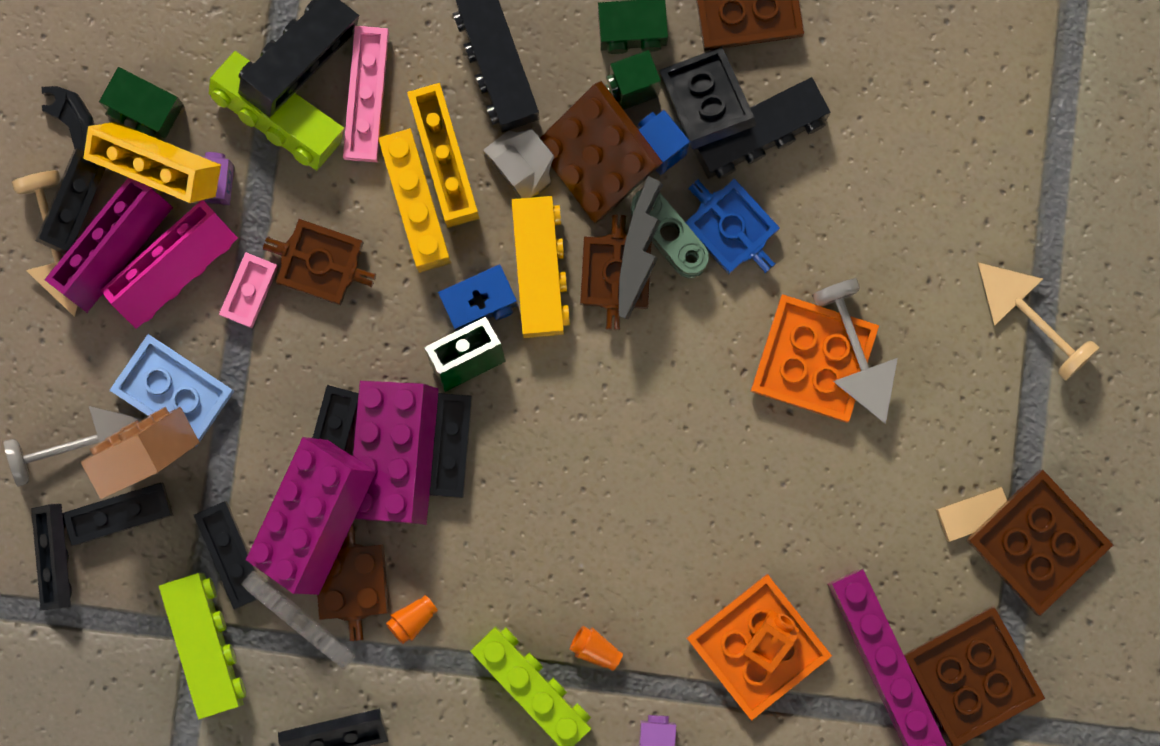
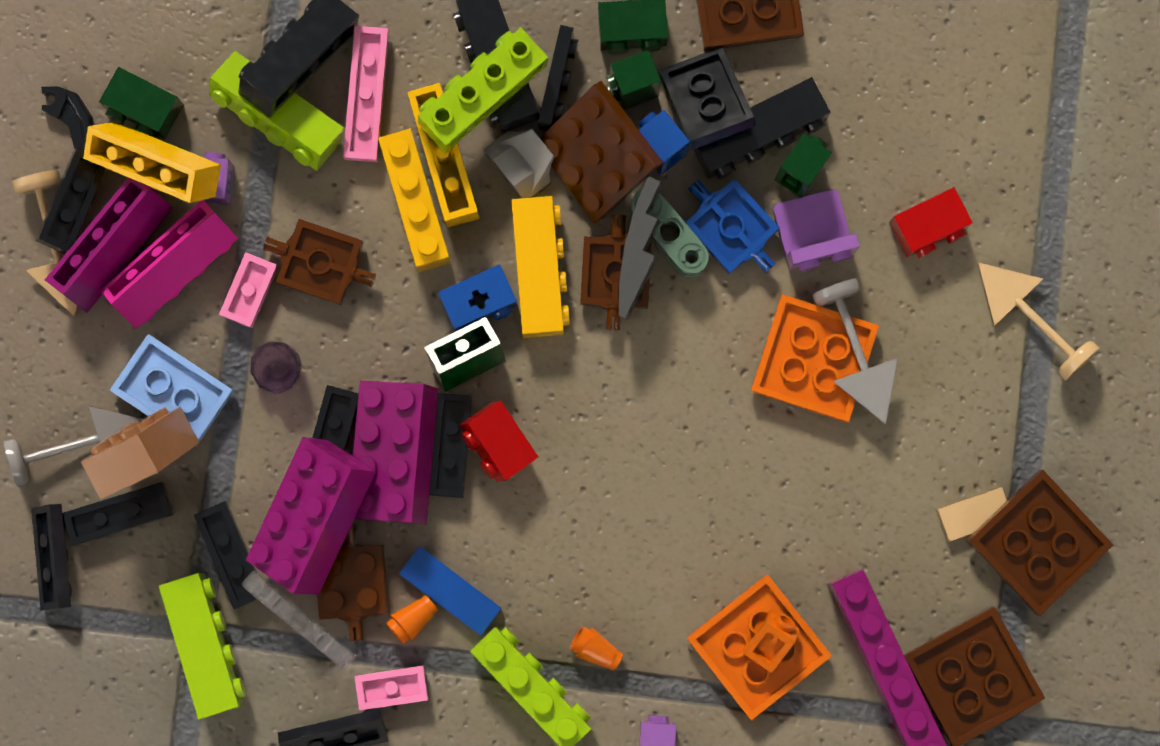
(276, 366): none -> hair
(391, 687): none -> bright pink plate
(450, 590): none -> blue tile
(481, 90): none -> lime brick
(497, 442): none -> red brick
(558, 77): none -> black plate
(803, 164): none -> dark green brick
(814, 230): none -> medium lavender bracket
(931, 223): none -> red brick

